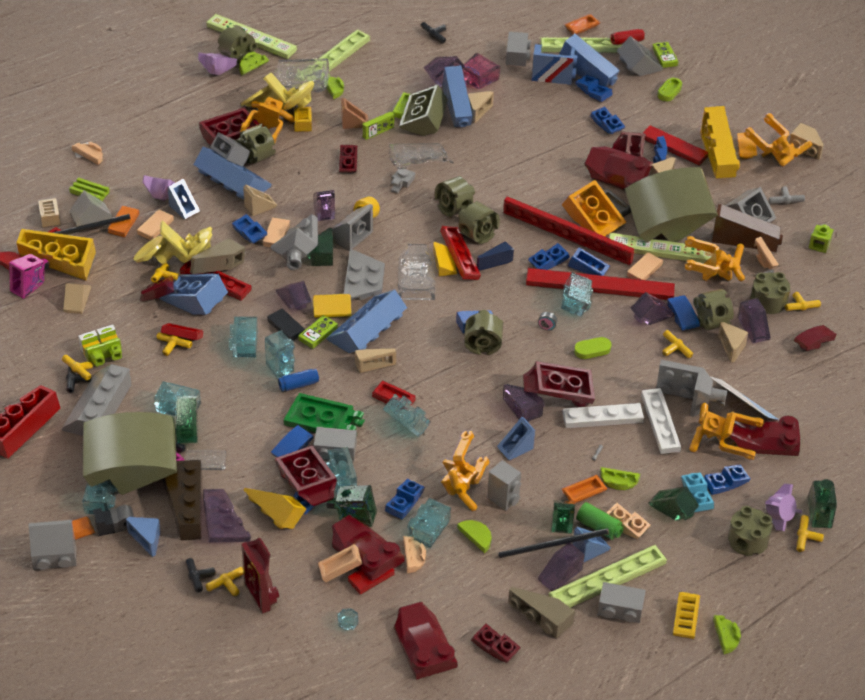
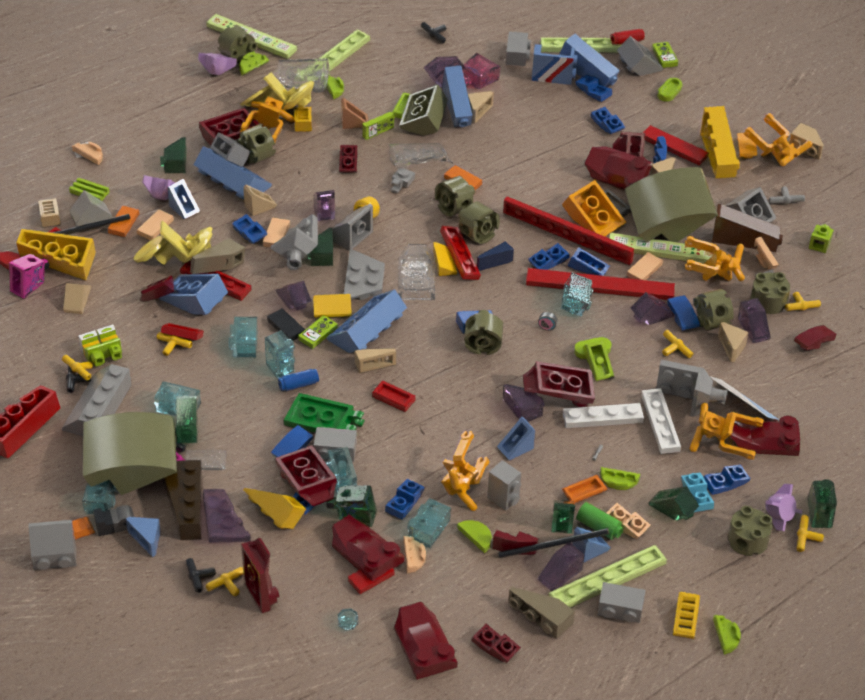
(162, 272): yellow piece -> none
(175, 157): none -> clear green slope
(340, 563): light nougat tile -> none
(406, 415): clear light blue brick -> none
(470, 178): none -> orange tile
(504, 541): none -> dark red slope
(582, 24): orange tile -> none
(598, 360): none -> lime slope

